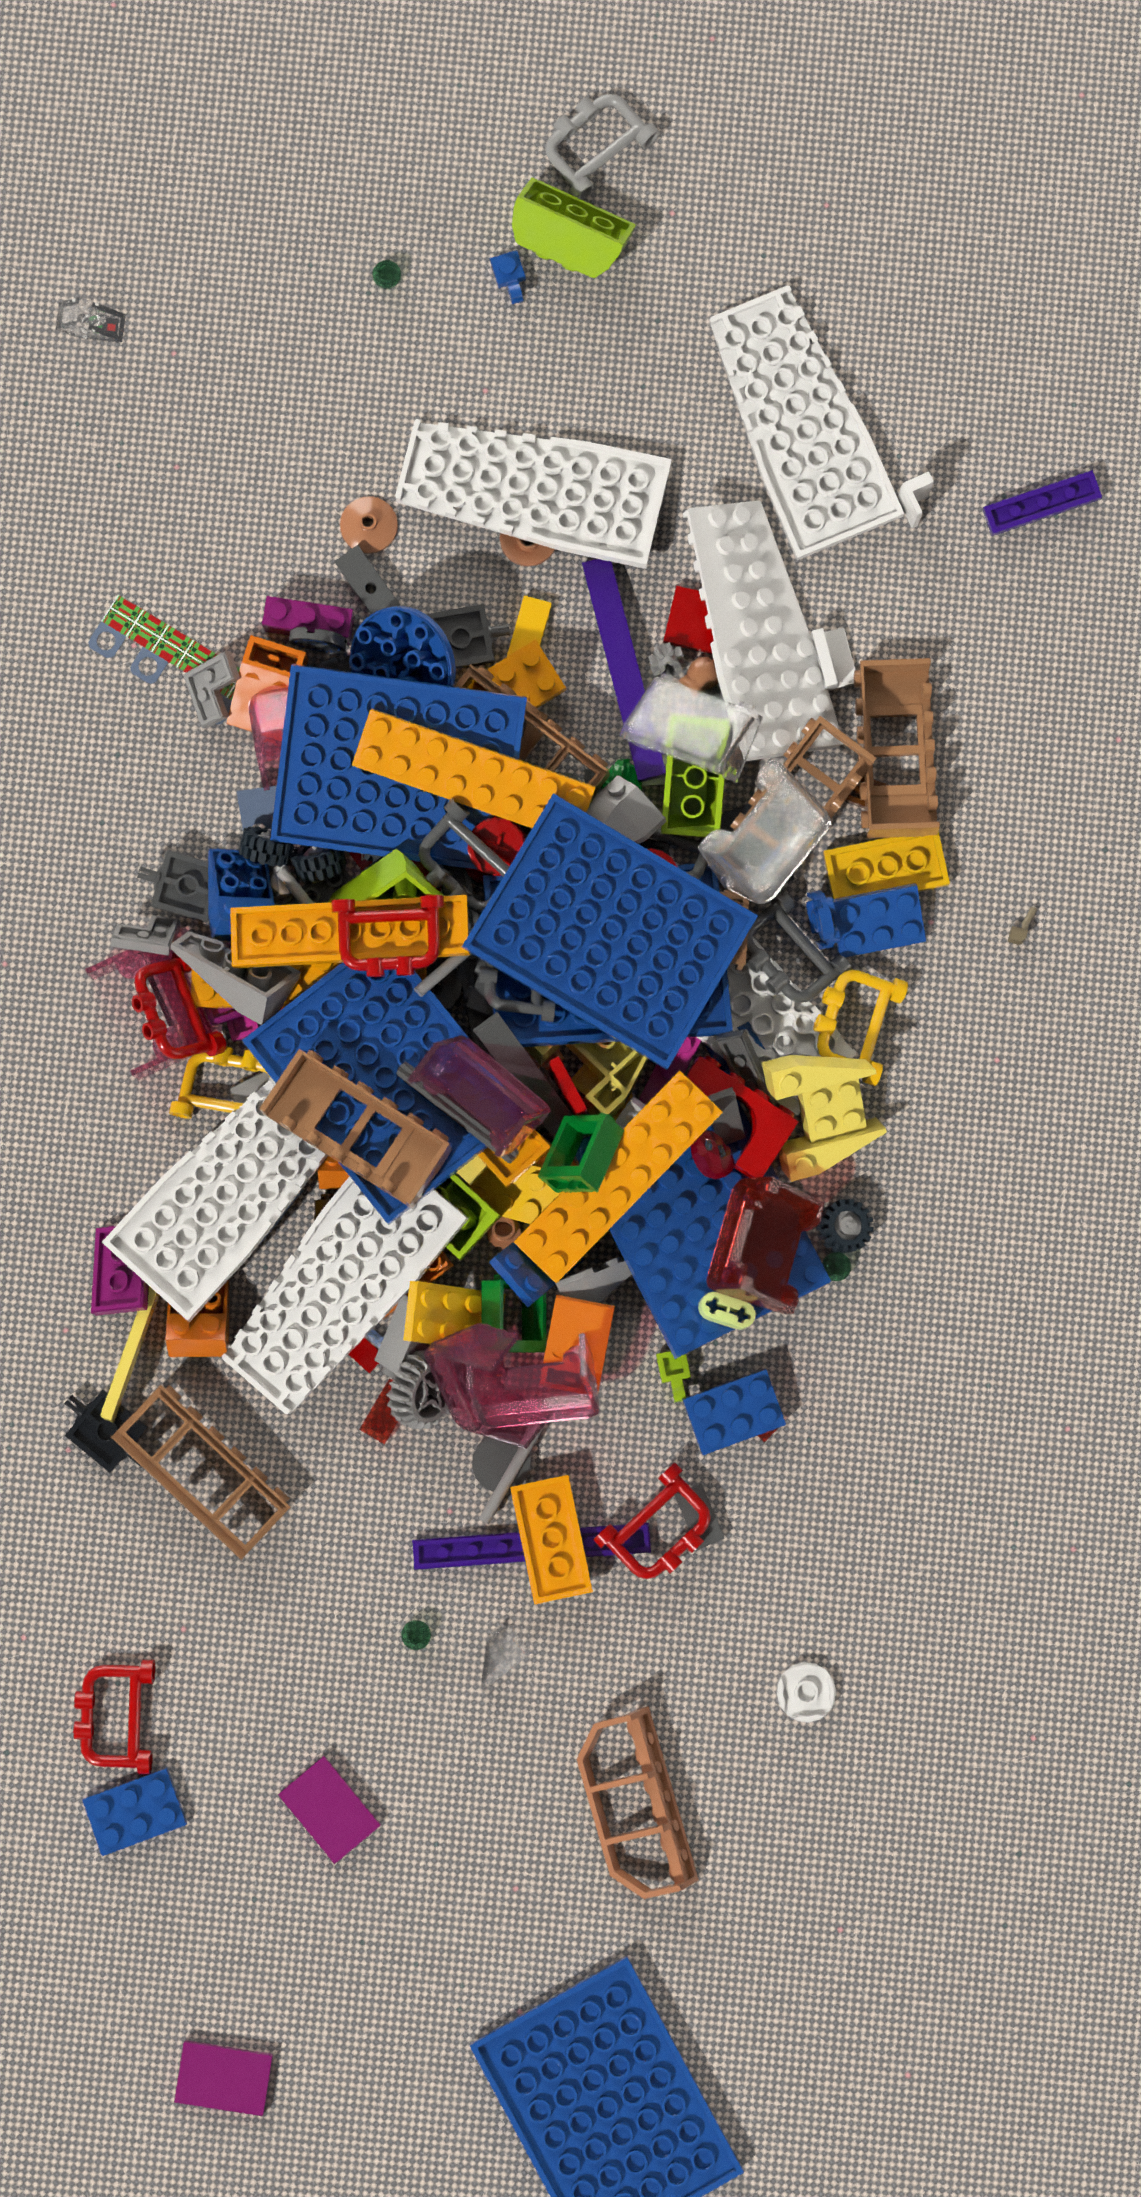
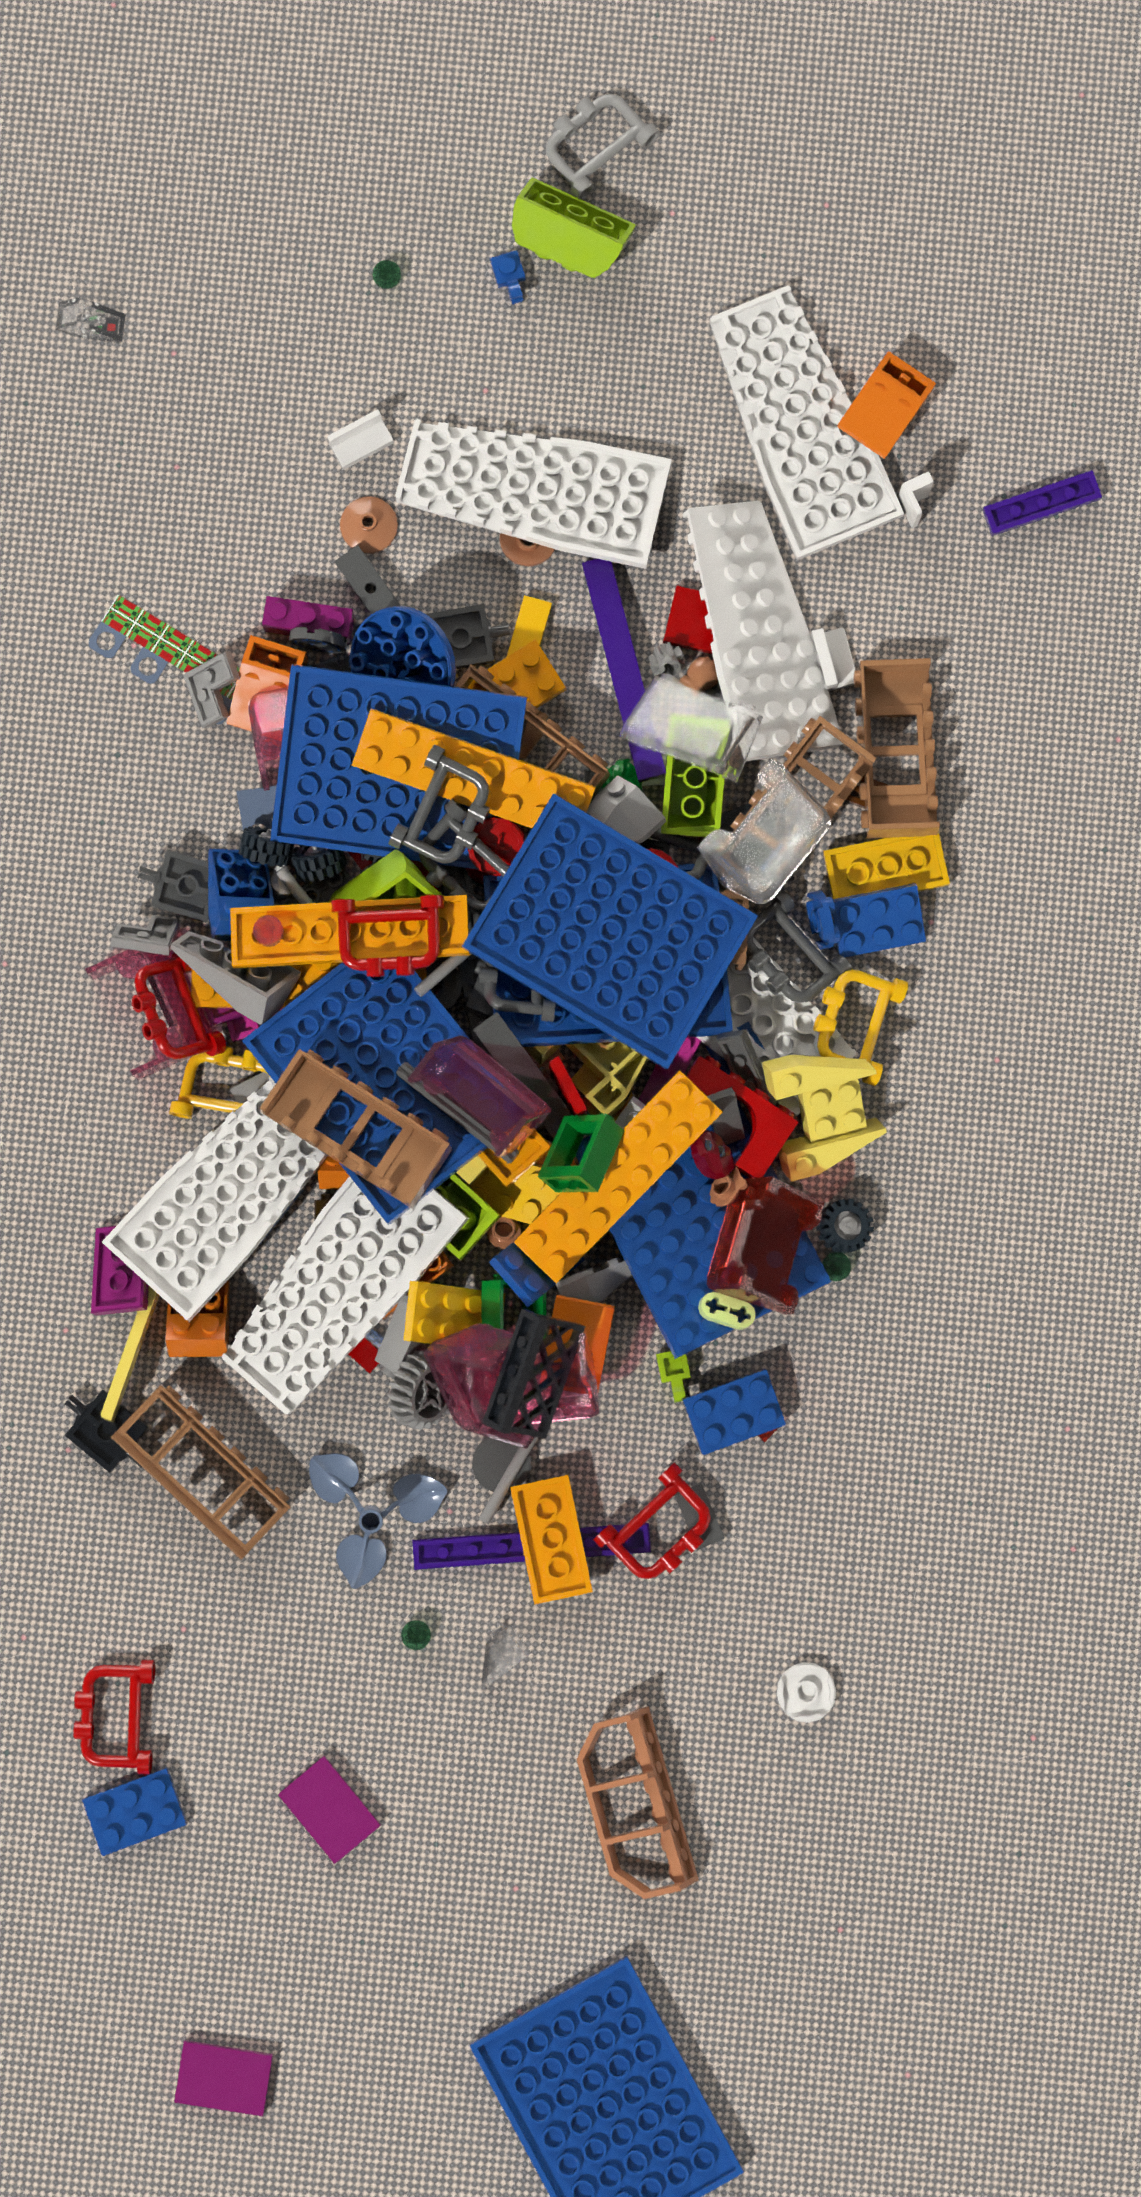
(268, 930): none -> clear pink tile
(360, 439): none -> white panel
(361, 1557): none -> sand blue plant
(379, 1421): clear red plate -> none
(477, 812): none -> dark grey bar
(519, 1370): none -> black fence
(727, 1189): none -> nougat animal
(886, 404): none -> orange slope
(1018, 935): dark tan hand -> none

